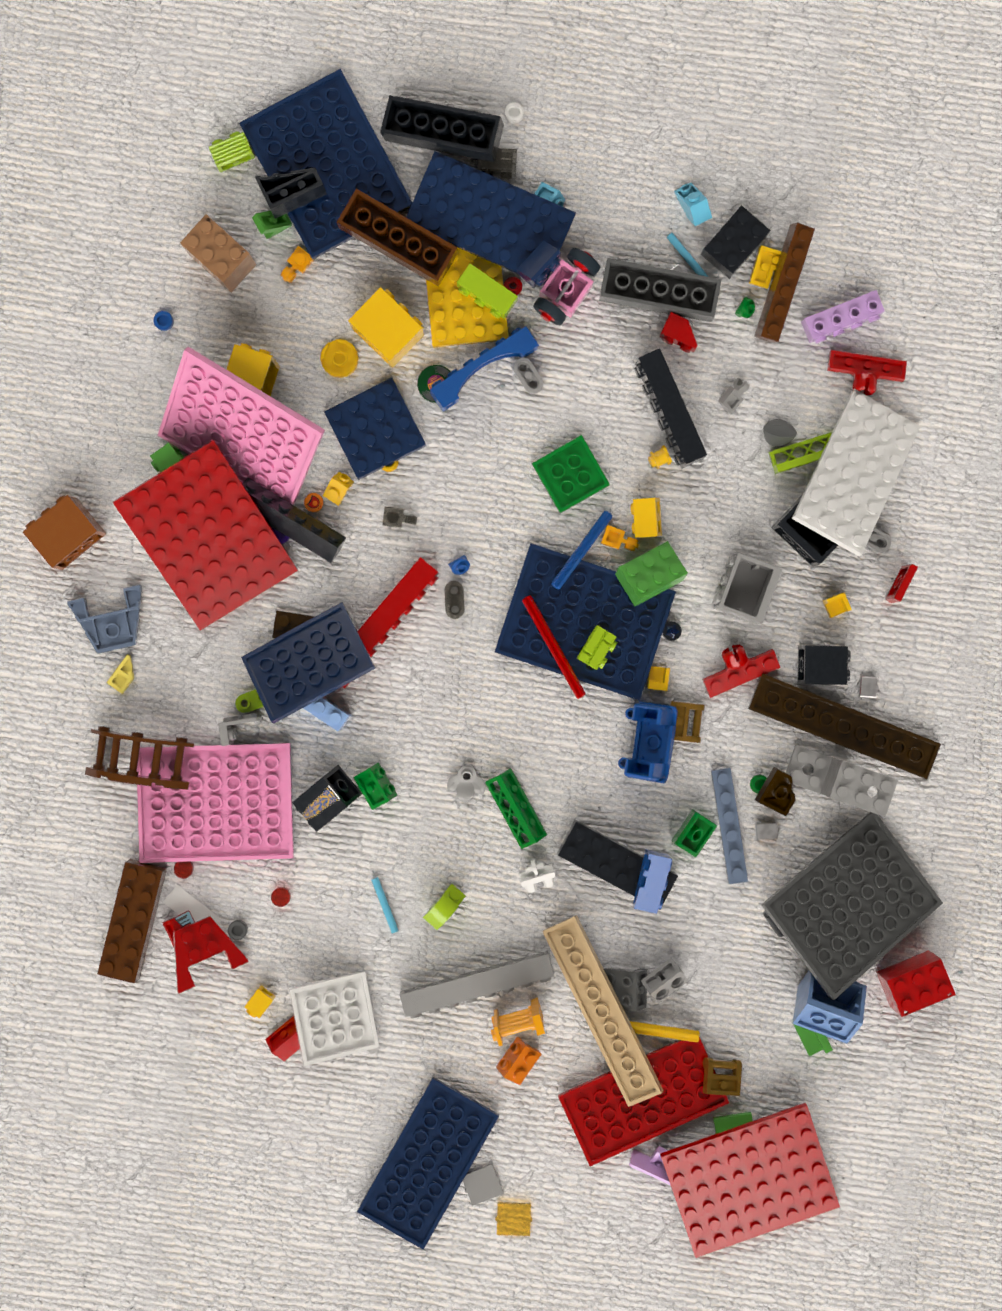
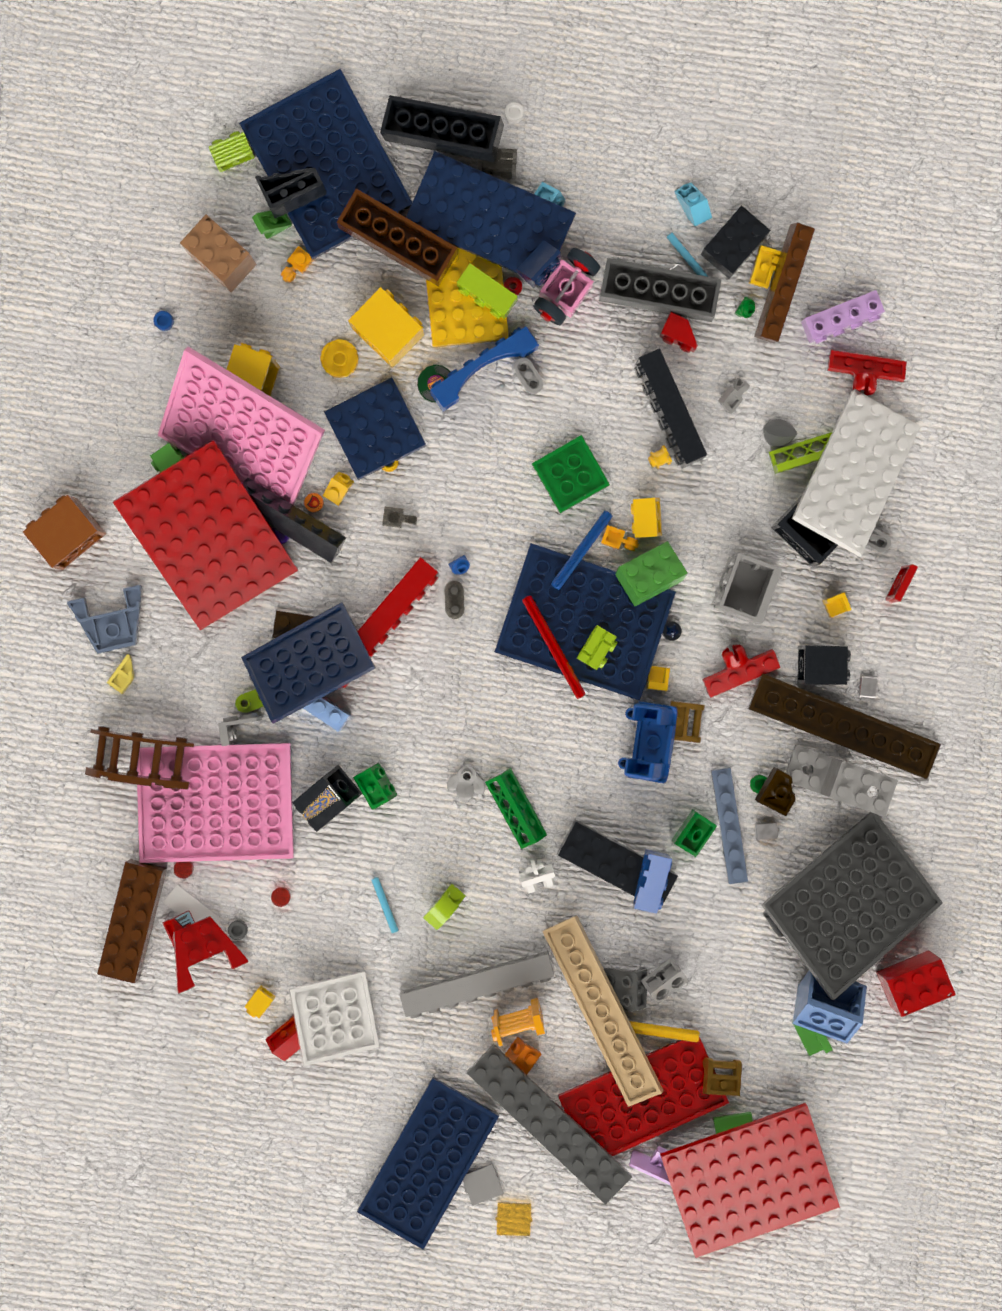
(549, 1124): none -> dark grey plate

